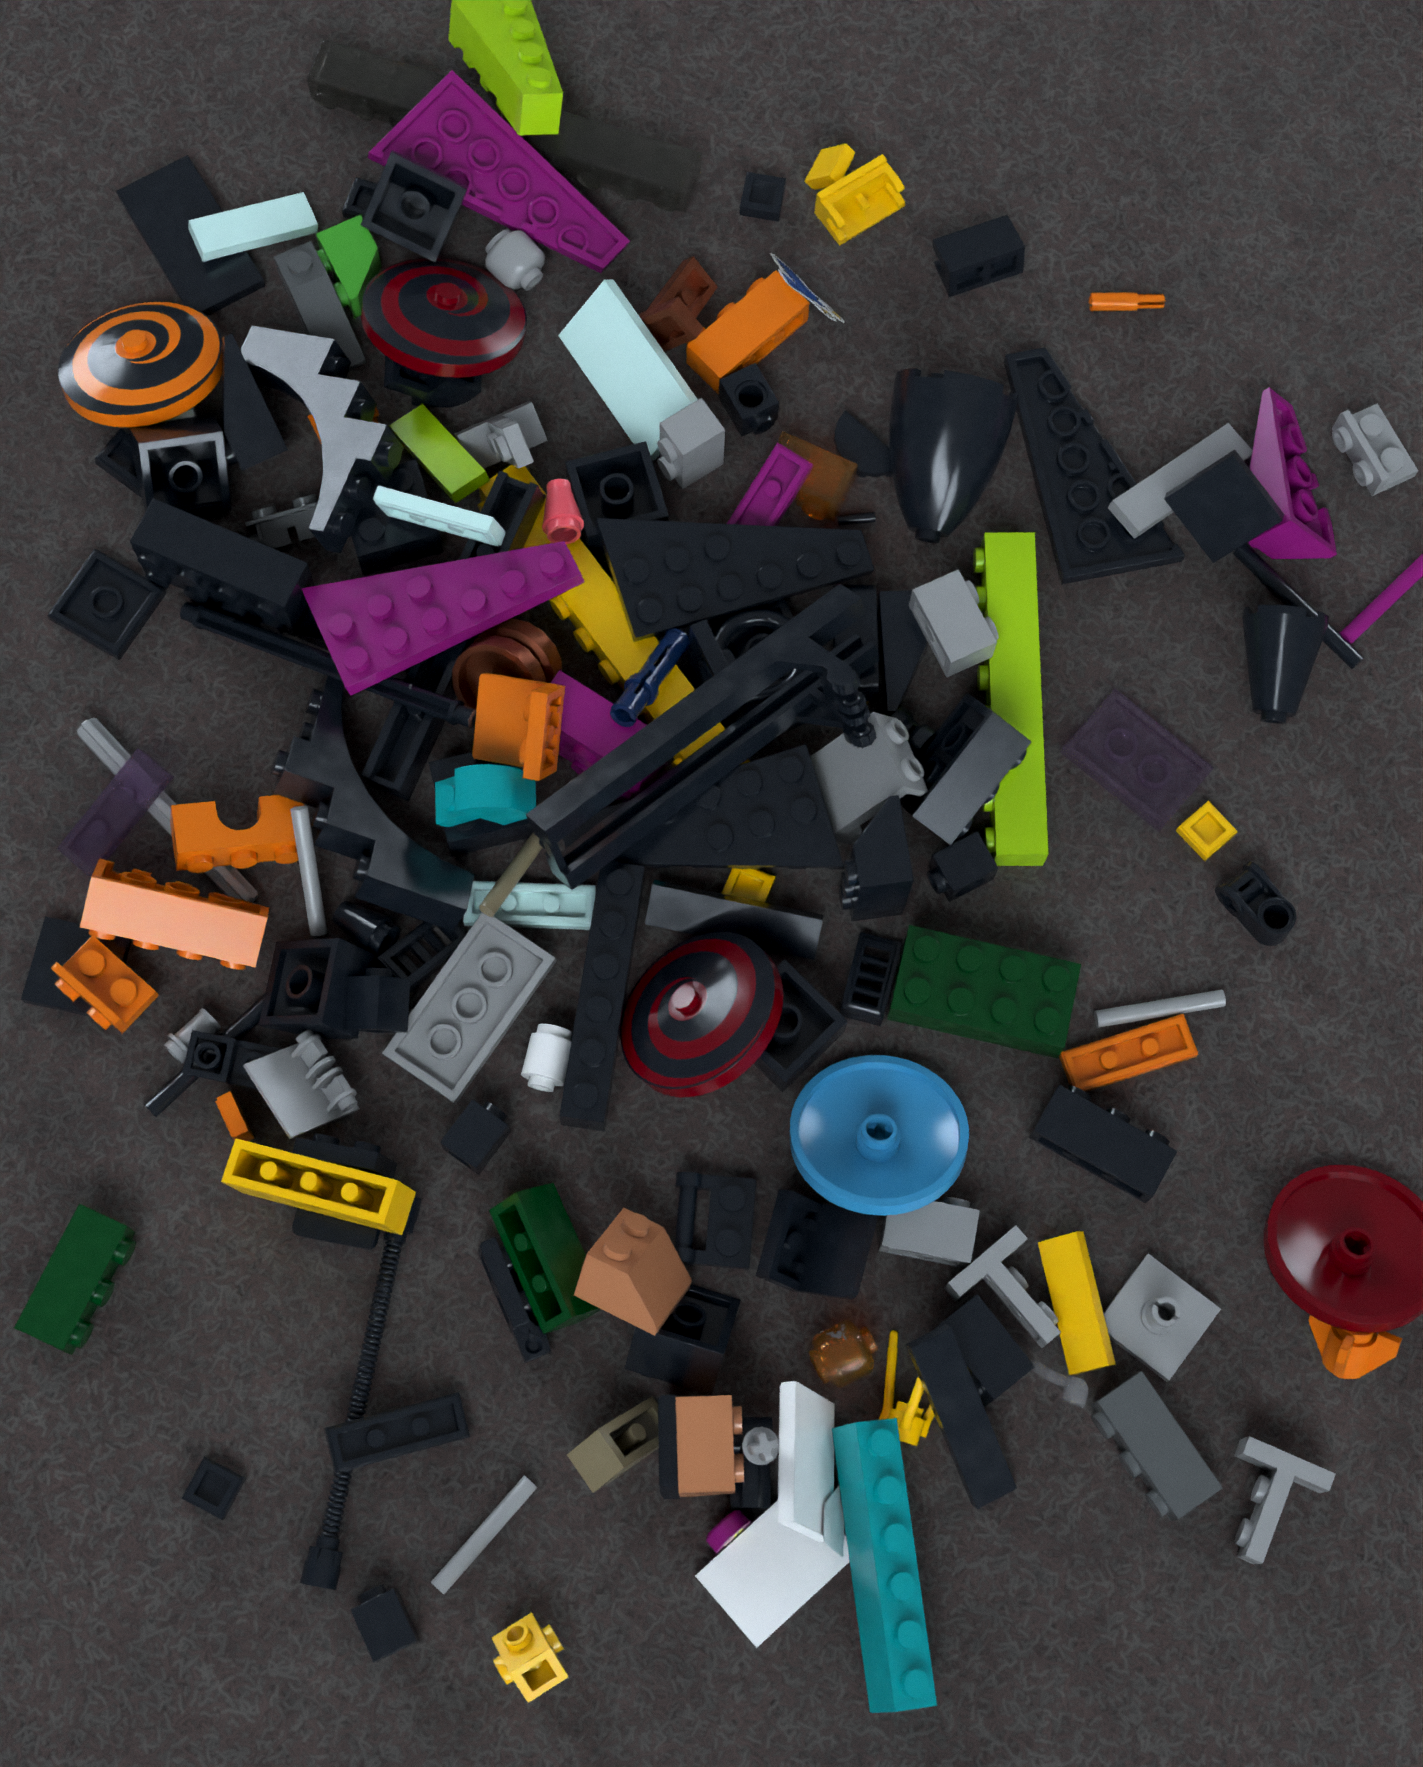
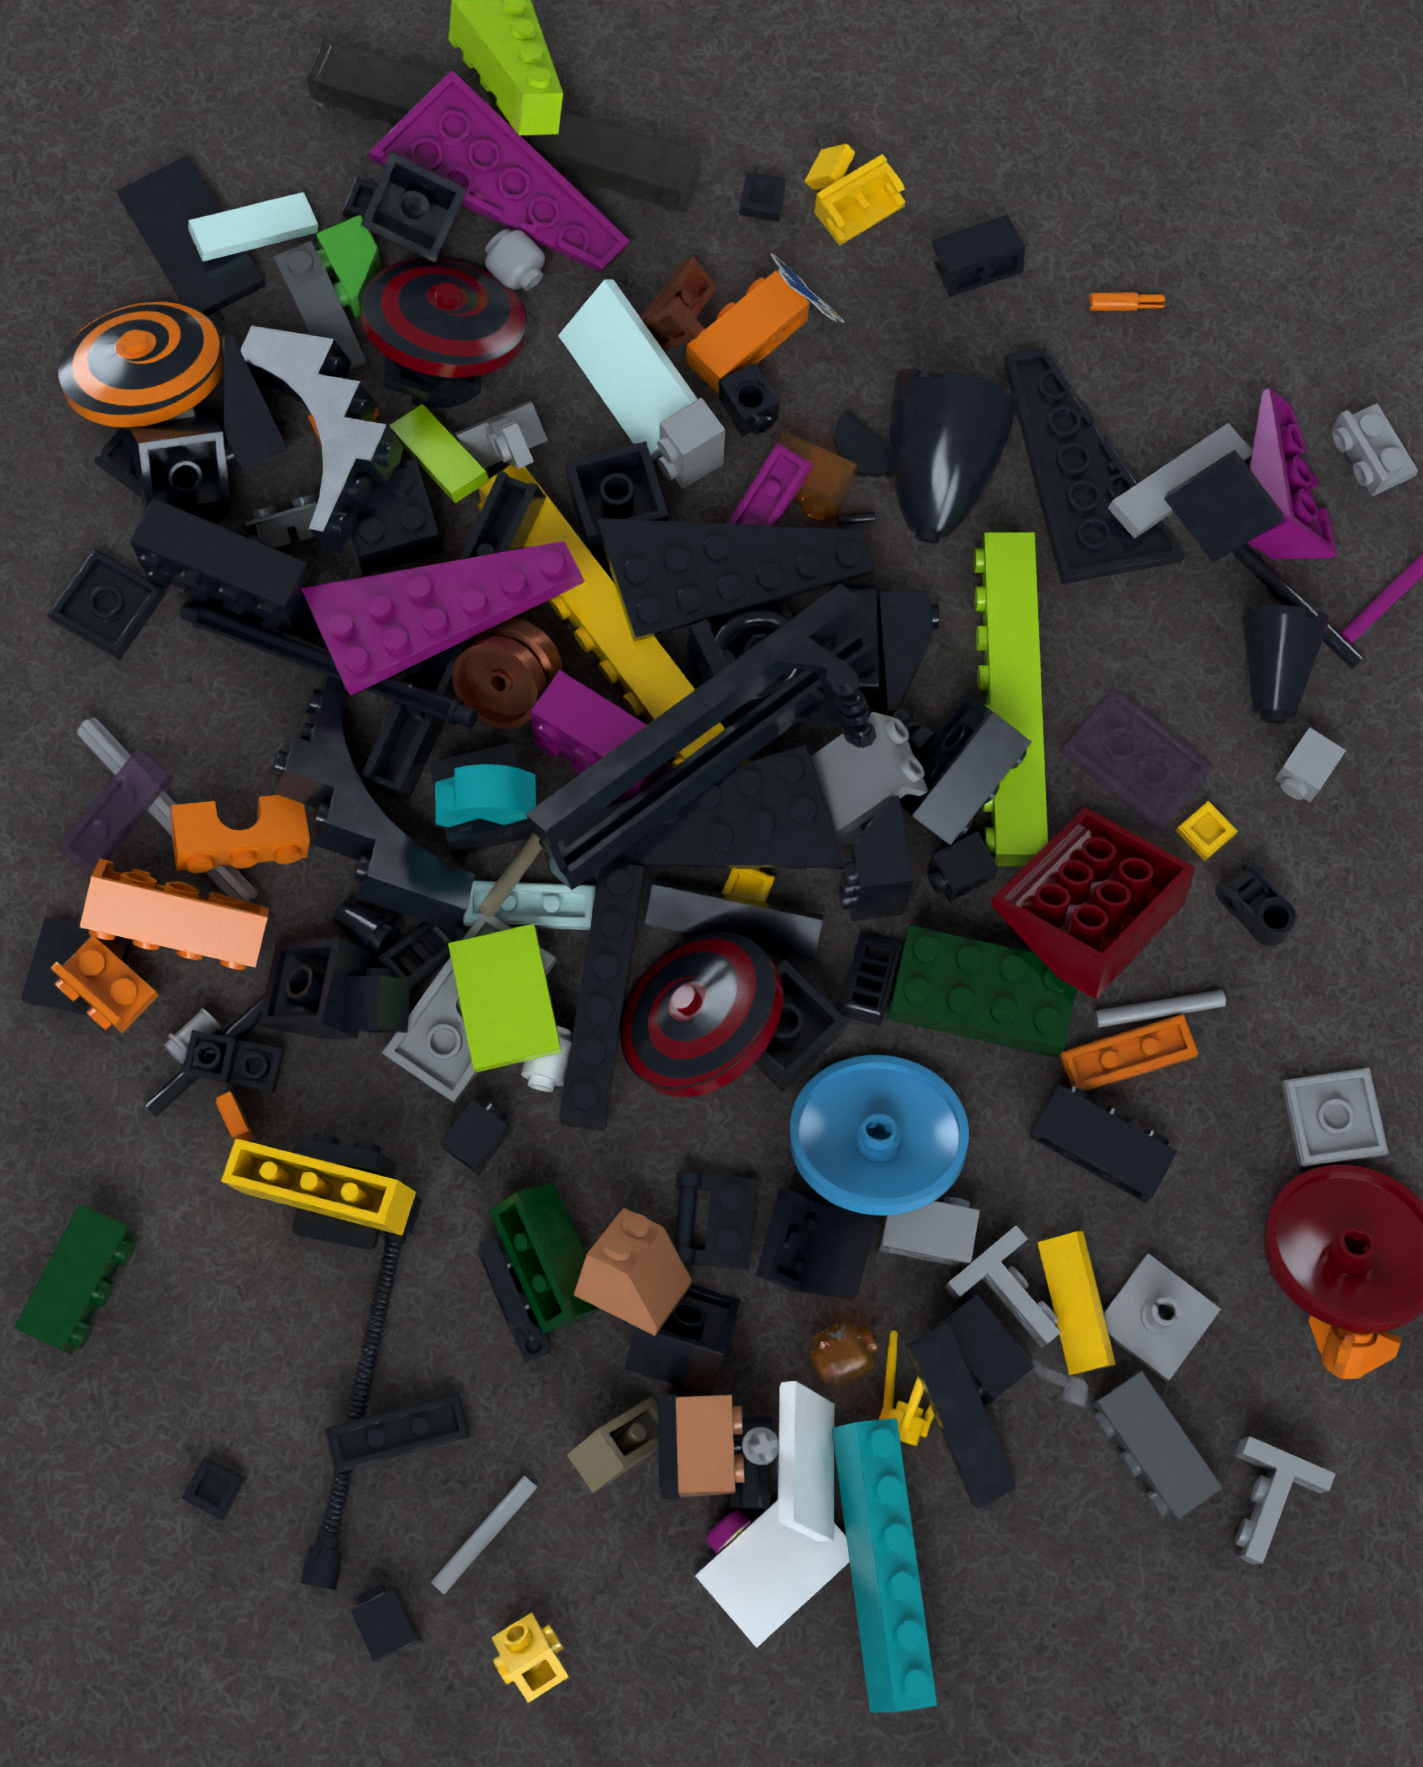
(303, 1085): light grey hinge -> none
(308, 870): light grey bar -> none
(439, 516): light aqua tile -> none
(504, 998): none -> lime tile
(519, 723): orange bracket -> none
(561, 514): coral cone -> none
(642, 687): dark blue pin -> none
(834, 1522): white sticker -> none
(953, 622): light grey brick -> none
(1093, 900): none -> dark red slope
(1309, 766): none -> light grey brick
(1334, 1118): none -> light grey tile

